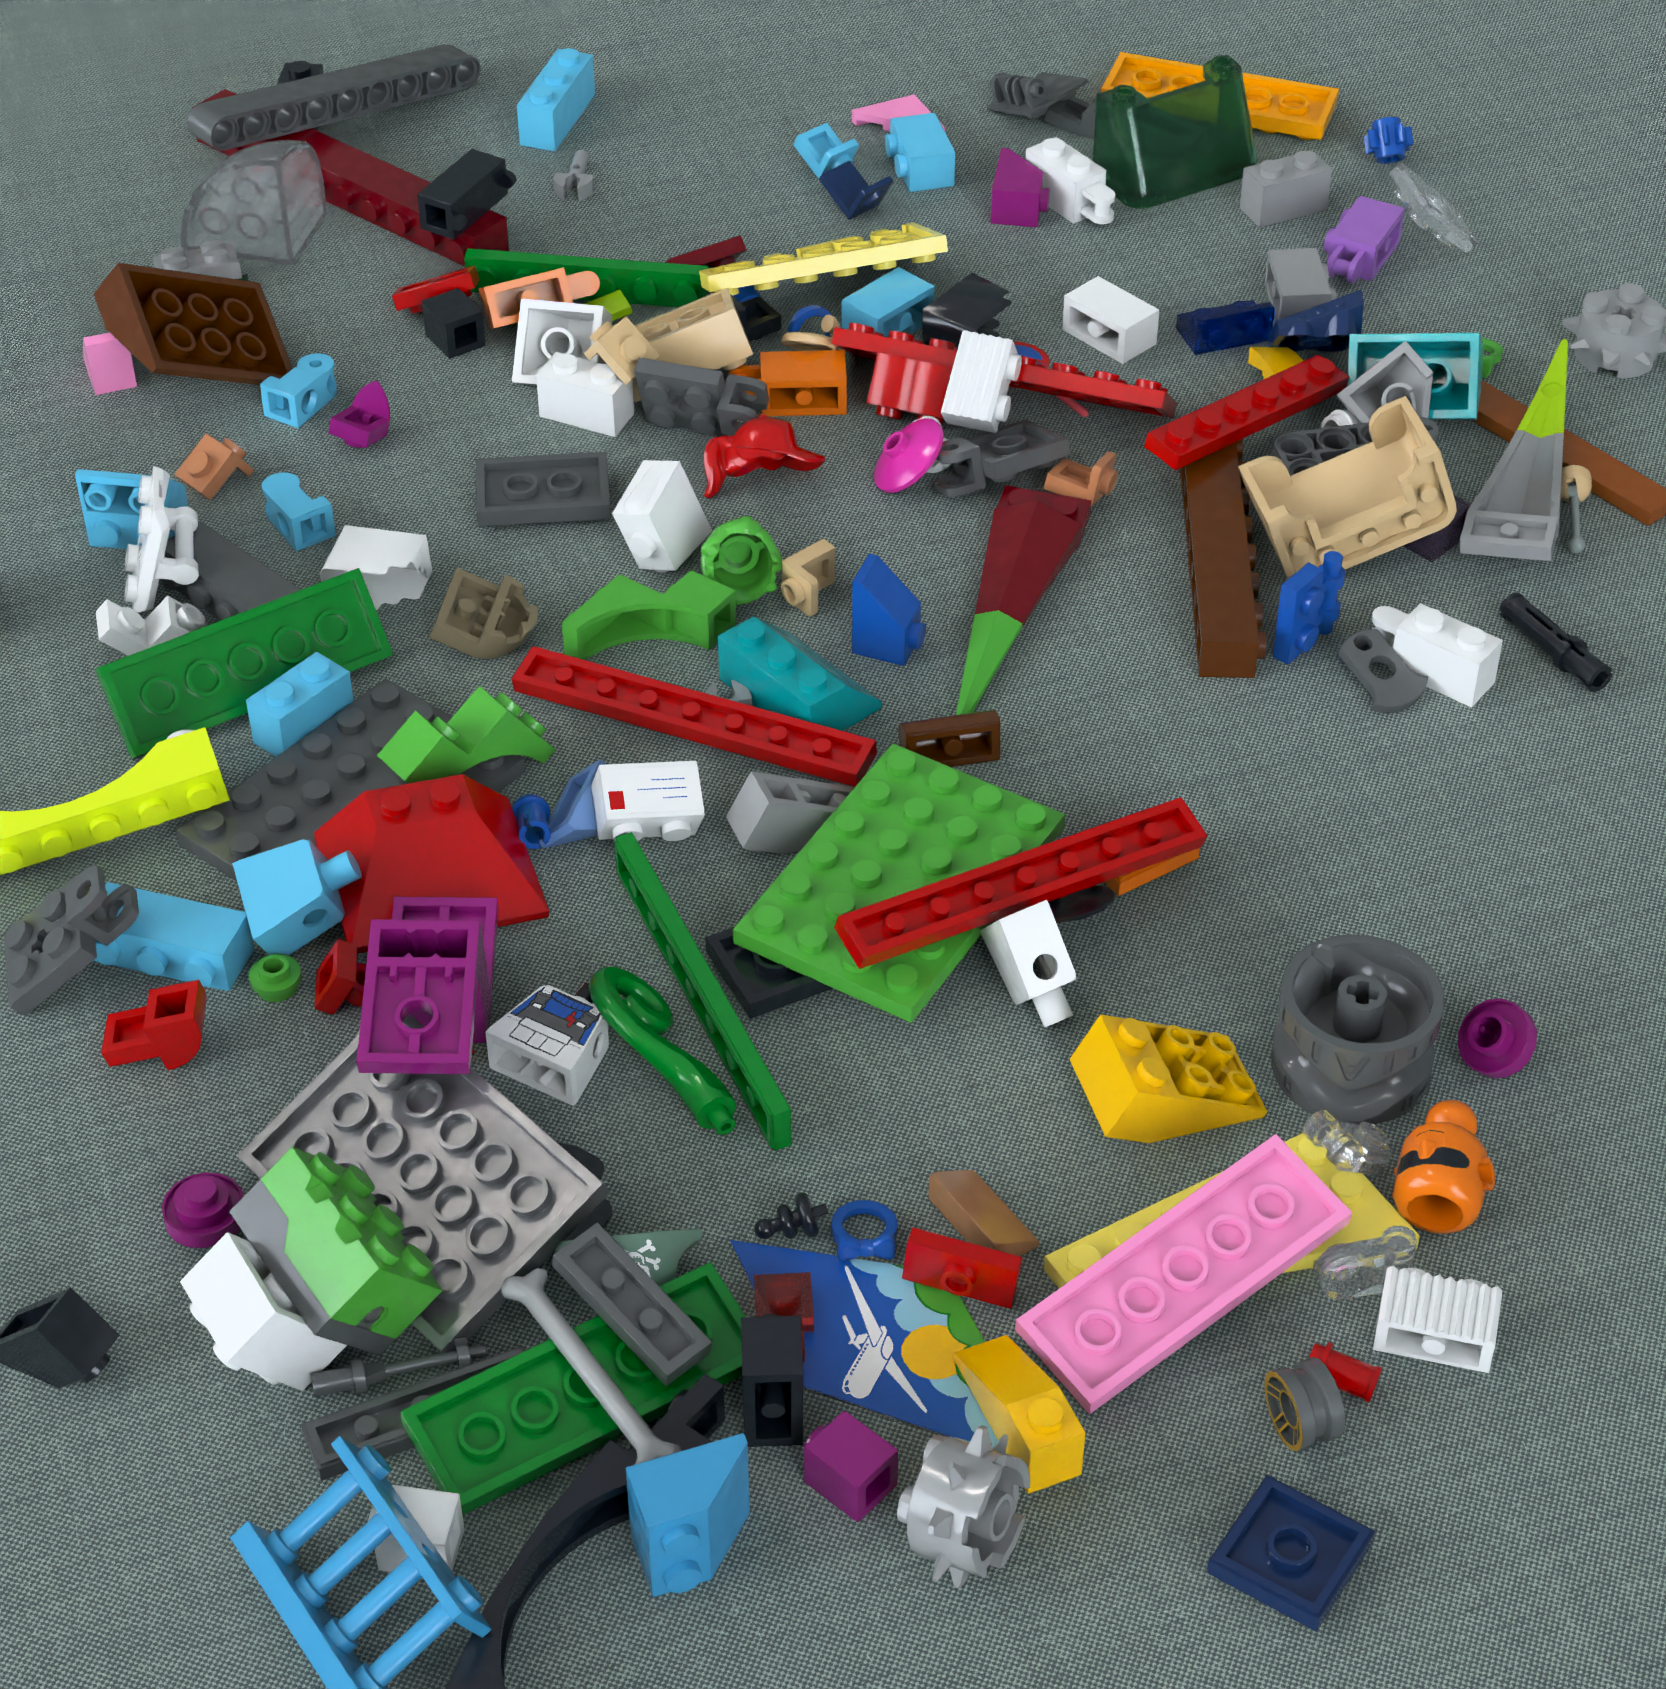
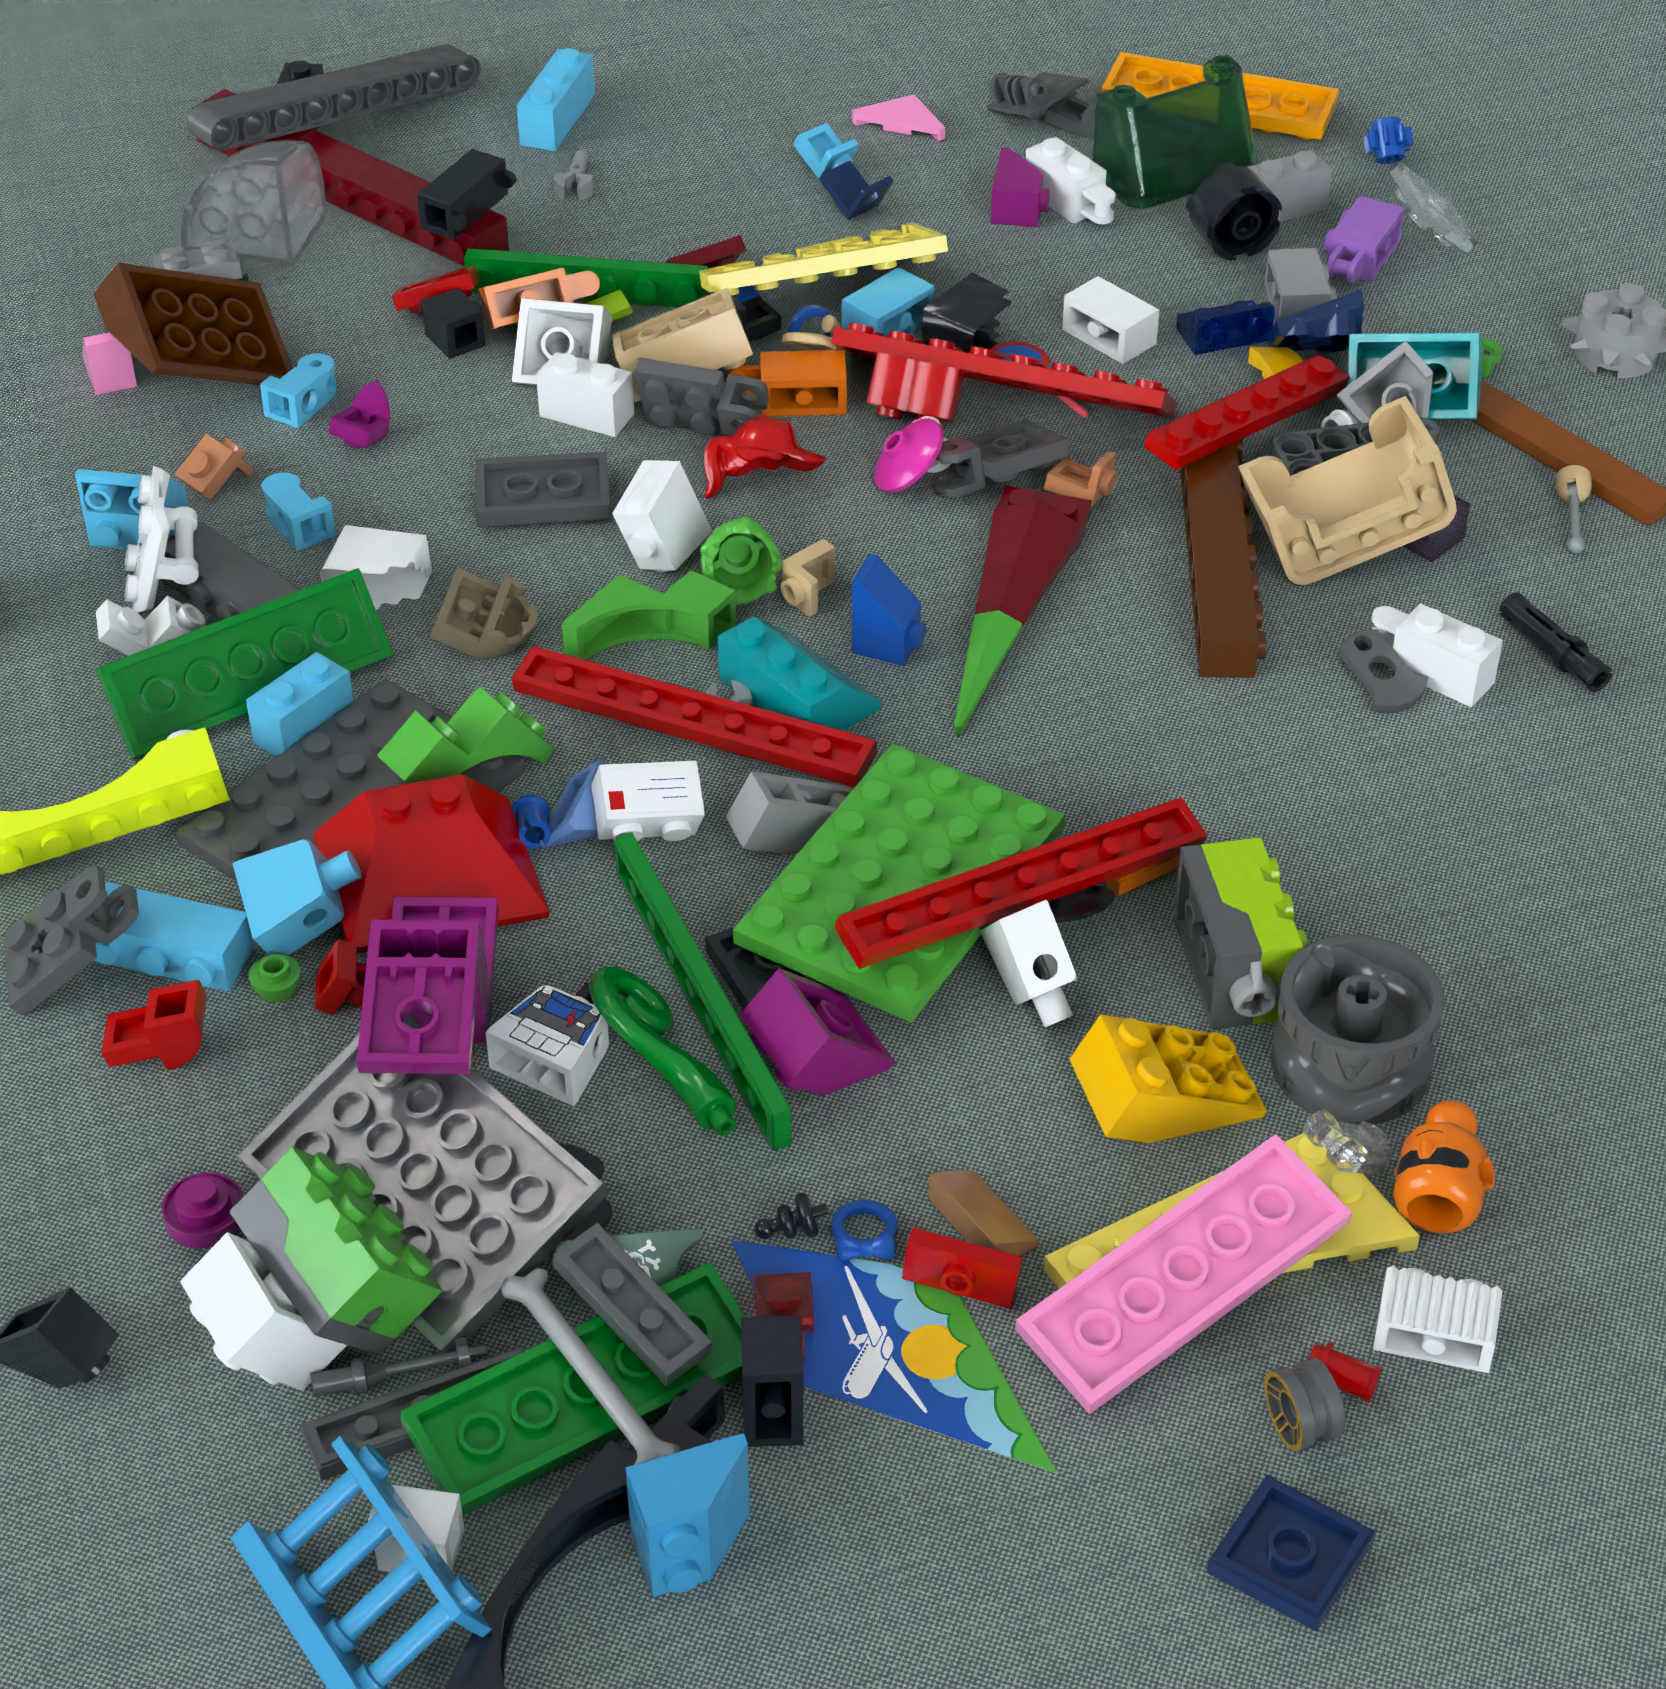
(621, 348): tan bracket -> none
(813, 1035): none -> magenta slope
(850, 1465): magenta brick -> none
(921, 152): medium azure brick -> none
(954, 738): reddish brown brick -> none
(965, 1505): light grey brick -> none
(981, 382): white brick -> none
(1027, 1408): yellow slope -> none
(1234, 211): none -> black brick
(1235, 929): none -> piece
(1308, 607): blue plate -> none
(1361, 1266): clear plate -> none
(1497, 1038): magenta plate -> none
(1522, 497): light grey plate -> none

